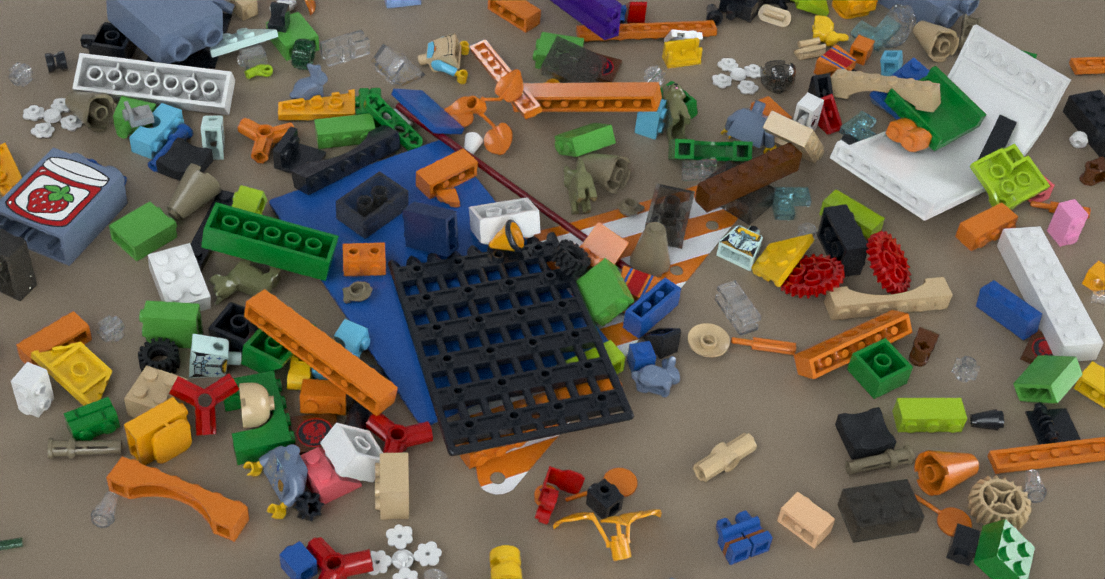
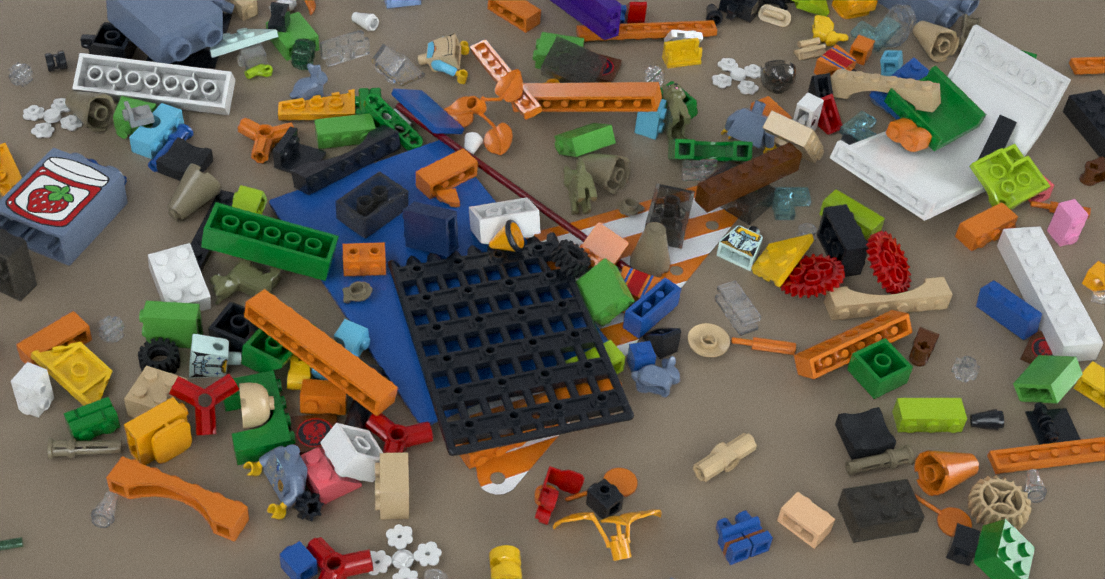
(143, 231): bright green brick -> none
(213, 130): light aqua torso -> none
(366, 20): none -> white cone
(1078, 139): white plate -> none

